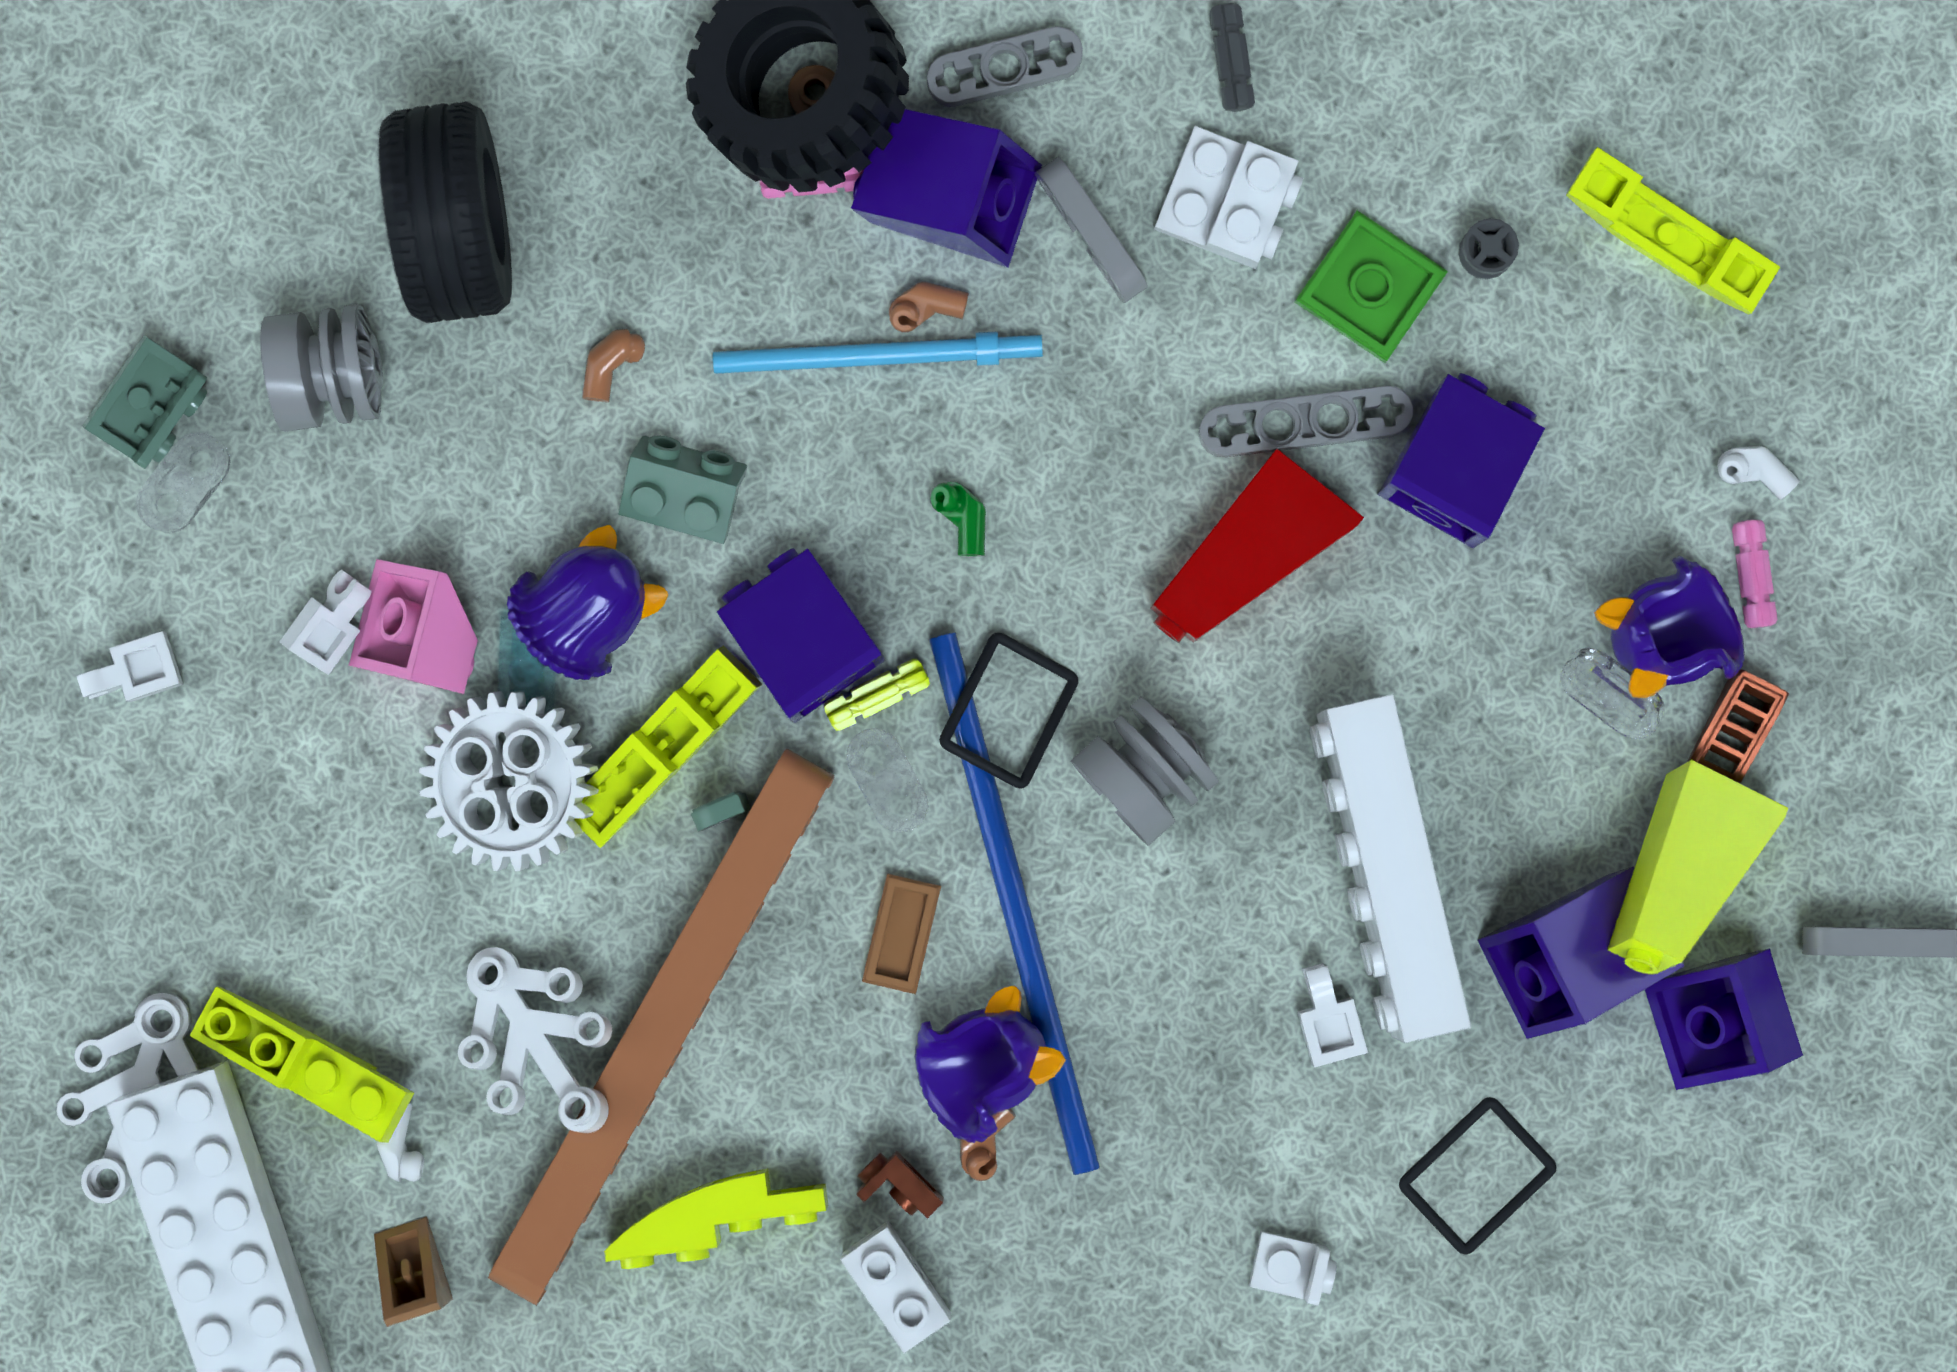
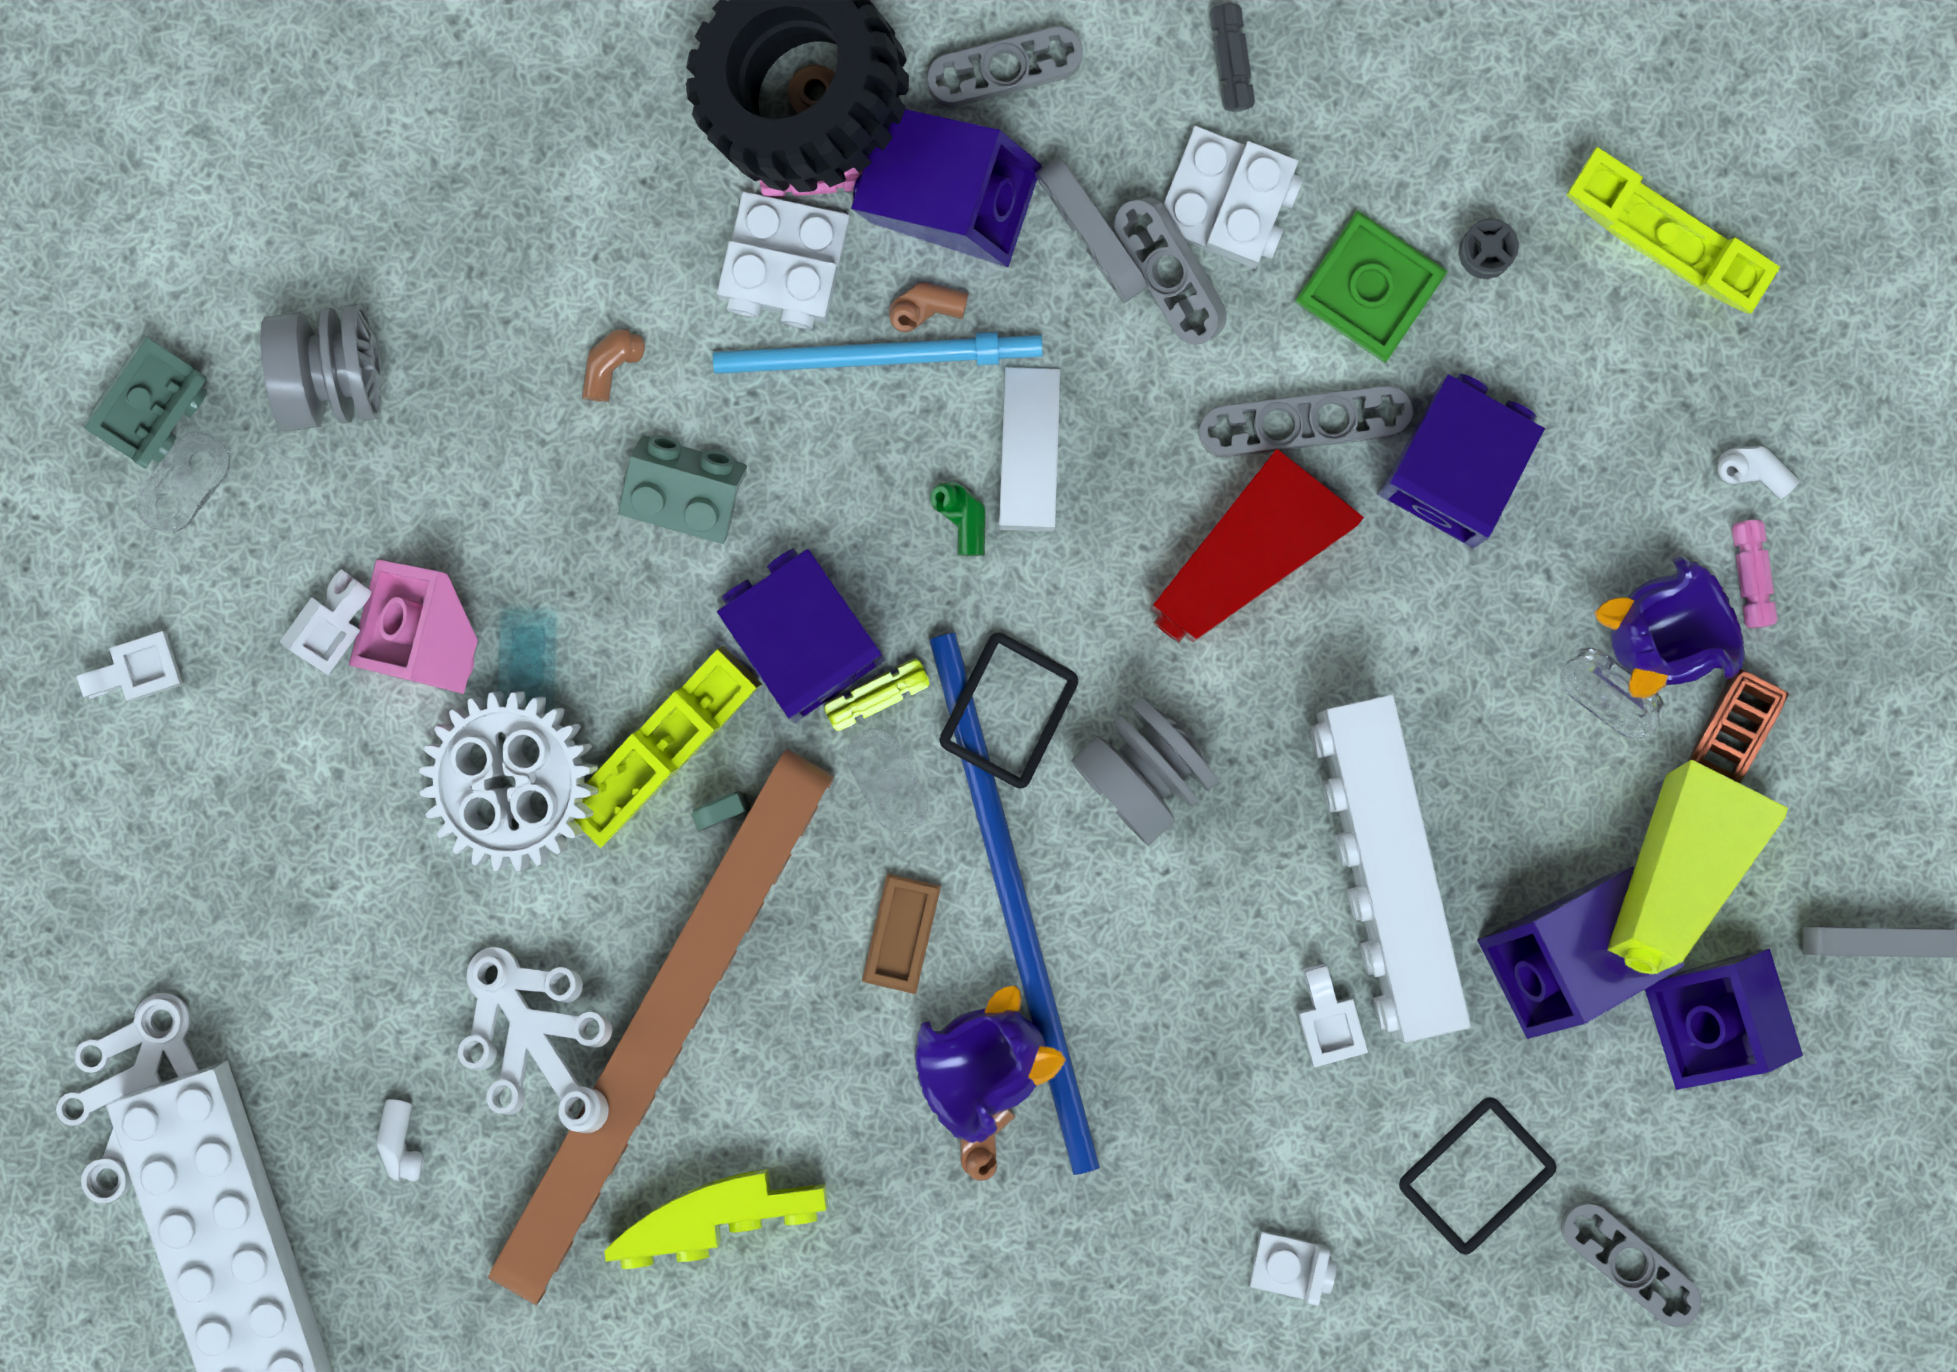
(302, 1063): neon yellow slope -> none
(410, 1272): medium nougat slope -> none
(445, 212): black tyre -> none
(582, 606): dark purple hair -> none
(783, 260): none -> white plate
(896, 1287): white brick -> none
(909, 1188): copper bracket -> none
(1029, 449): none -> white slope
(1165, 227): none -> light grey beam
(1671, 1278): none -> light grey beam

